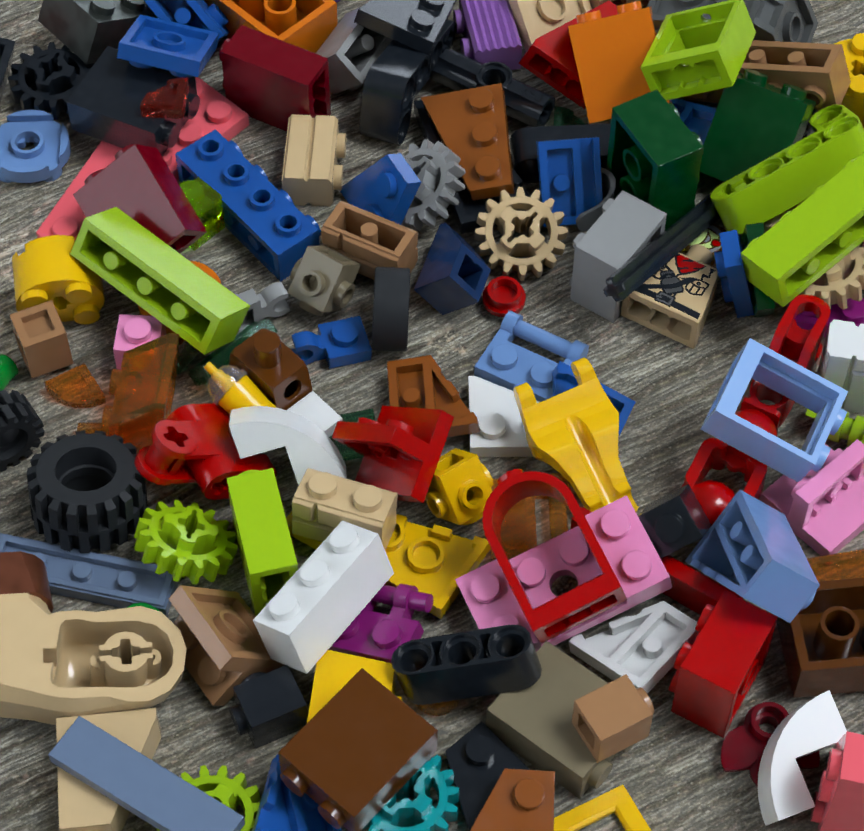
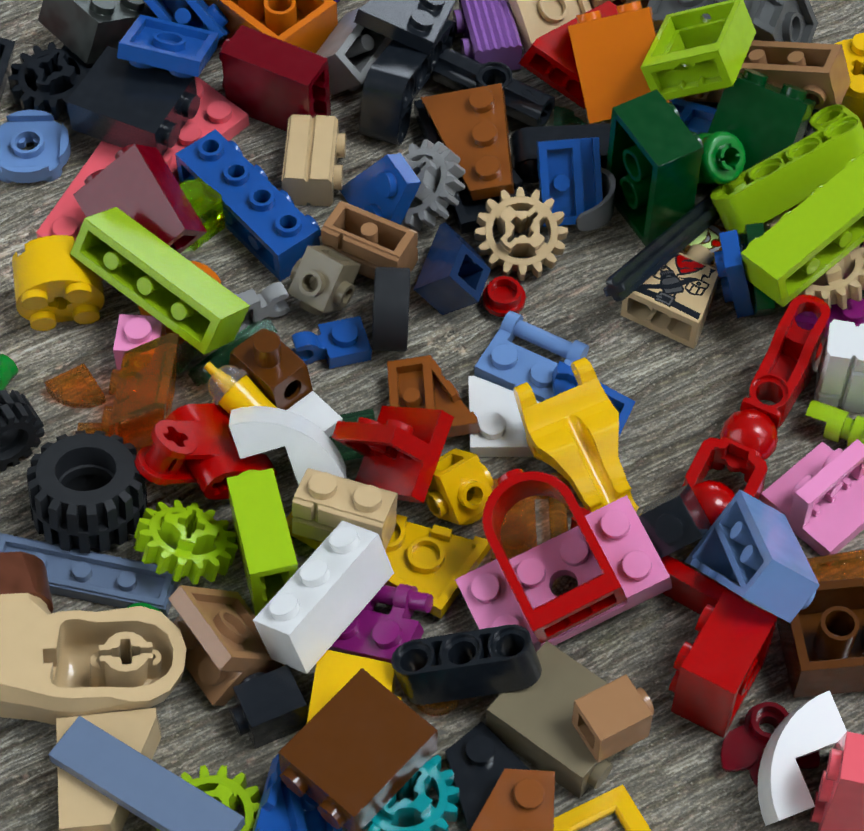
(41, 339): medium nougat brick -> none
(167, 101): clear red tile -> none
(609, 244): light grey container -> none
(638, 645): white wing -> none
(722, 158): none -> green piece
(791, 381): light blue window -> none

